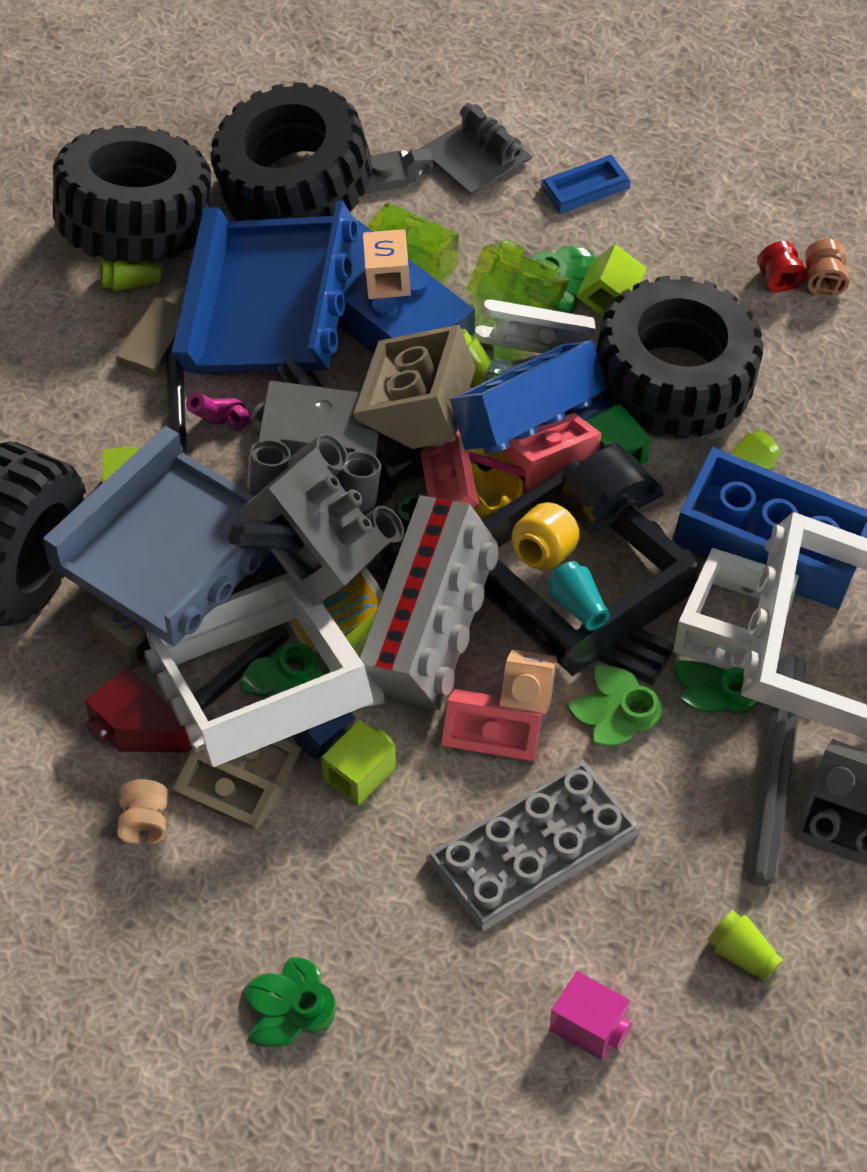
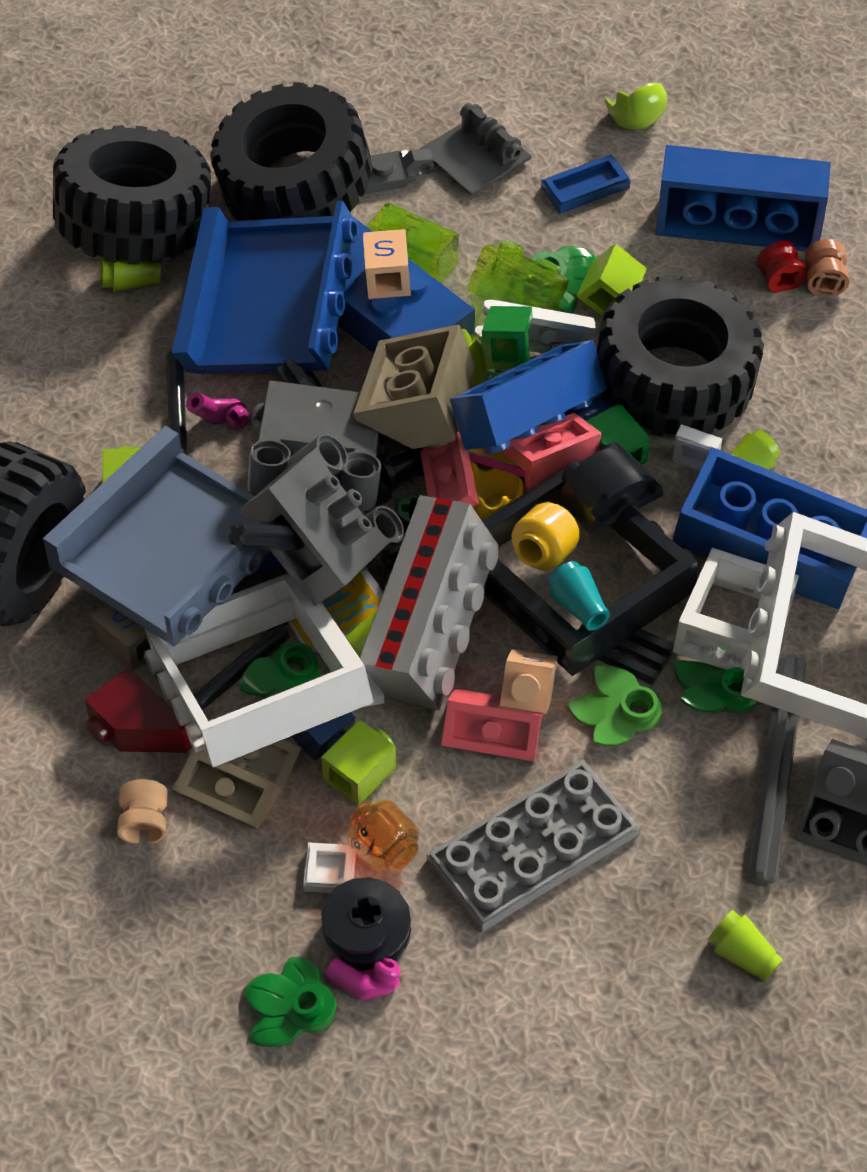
(151, 339): dark tan tile -> none
(328, 866): none -> tile
(360, 943): none -> black piece
(366, 984): none -> dark pink arm
(383, 836): none -> clear orange head
(506, 336): none -> green panel
(591, 1016): dark pink brick -> none
(639, 108): none -> lime hair
(693, 447): none -> white tile
(742, 197): none -> blue brick

